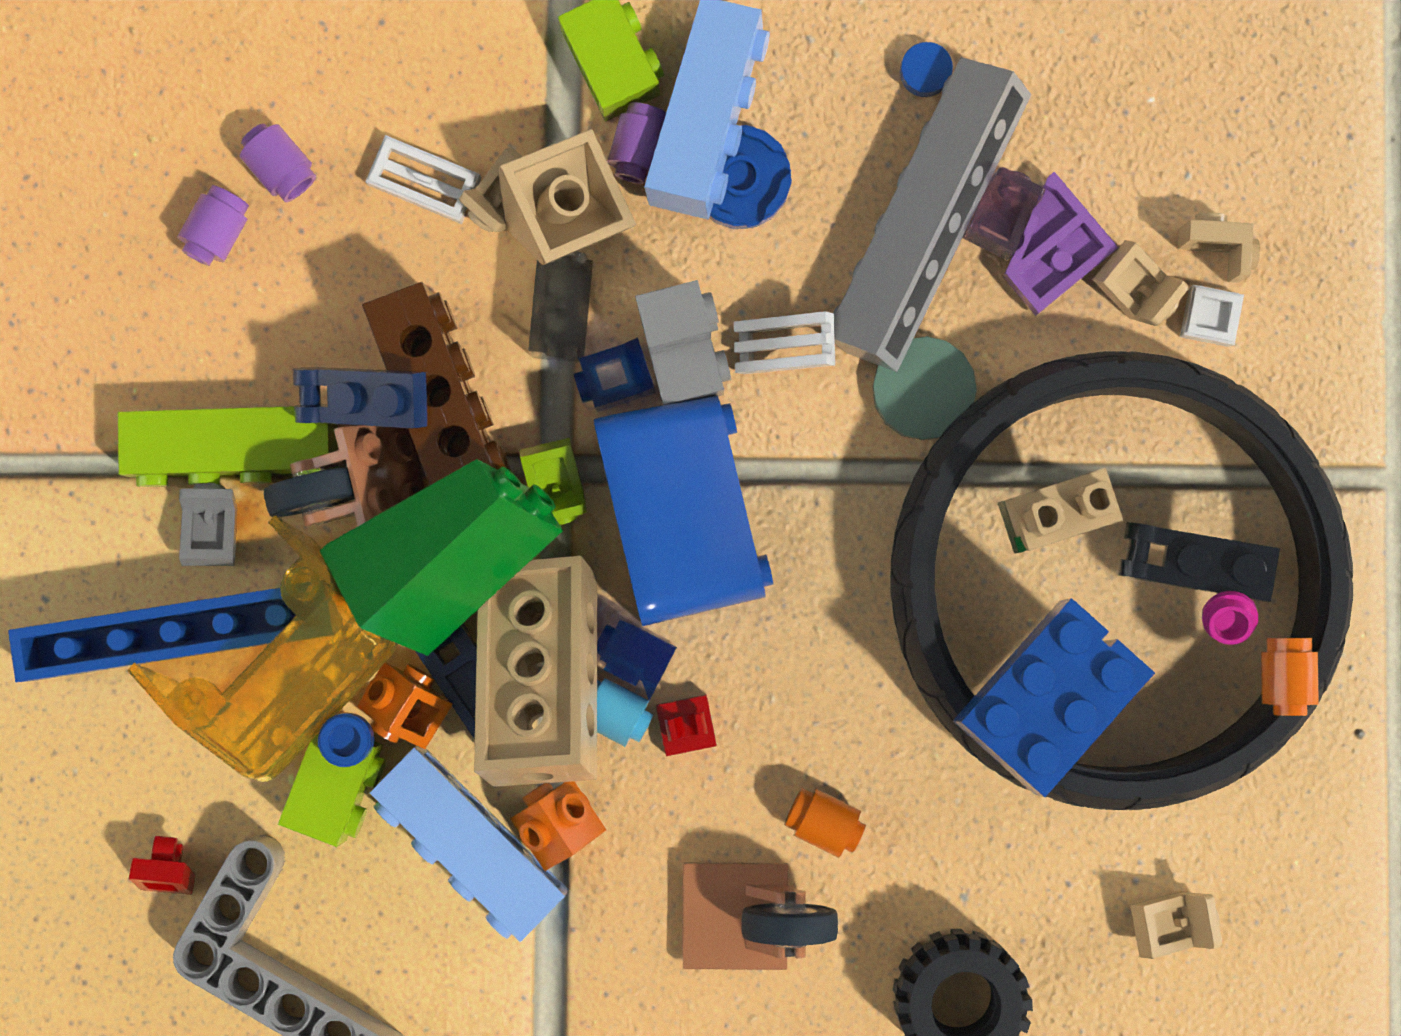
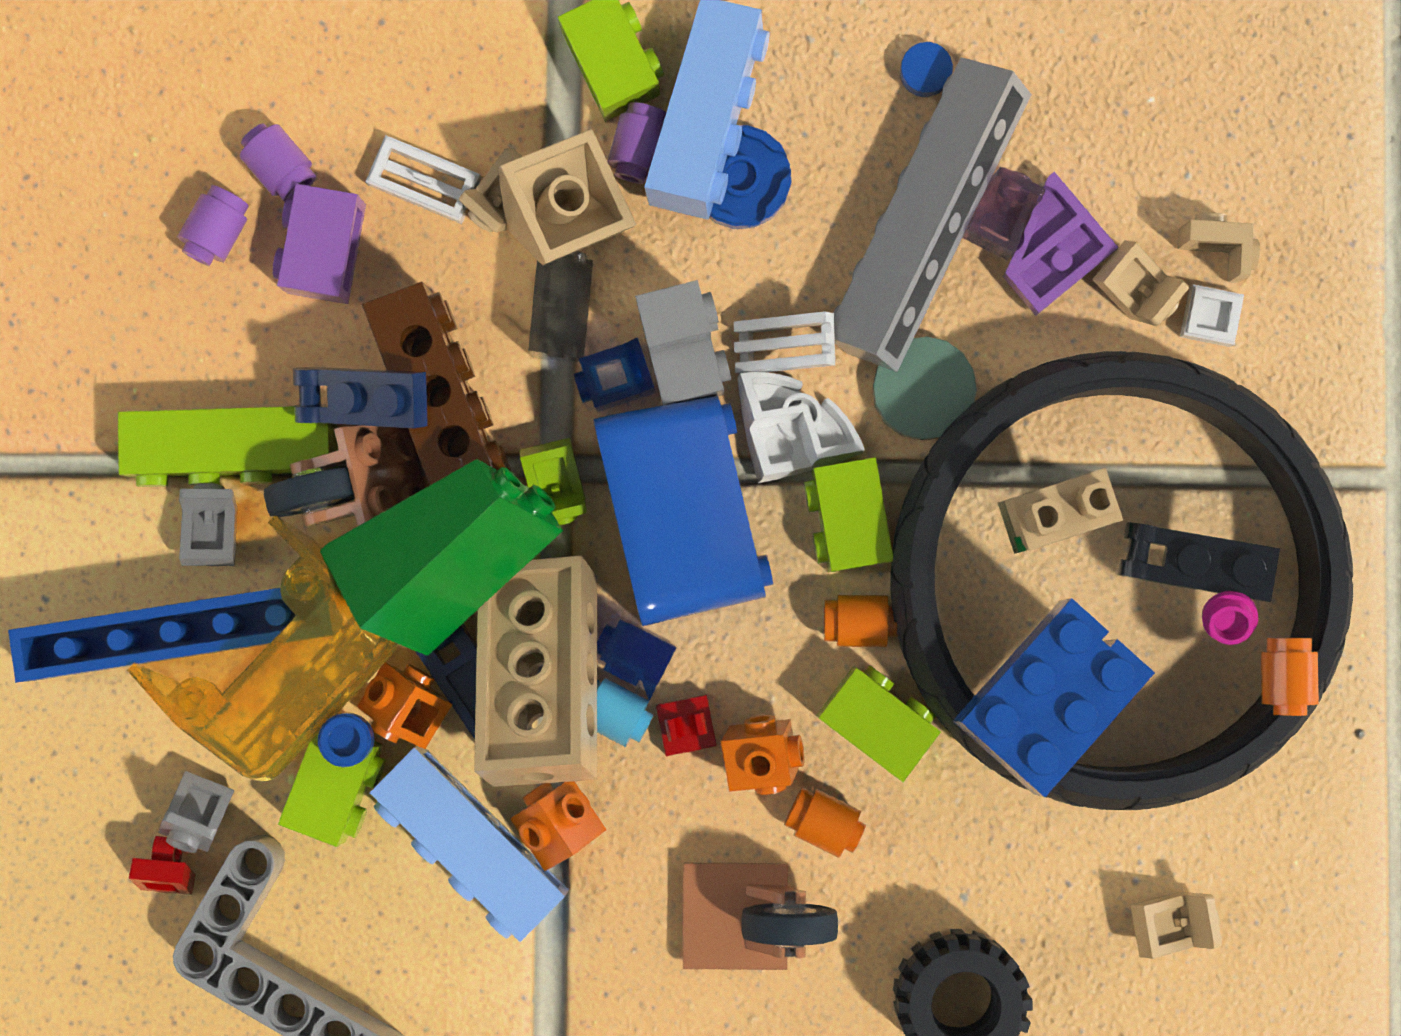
(195, 813): none -> light grey bracket
(319, 243): none -> medium lavender piece
(762, 755): none -> orange brick
(790, 429): none -> white brick
(849, 515): none -> lime piece
(859, 621): none -> orange brick
(878, 722): none -> lime piece

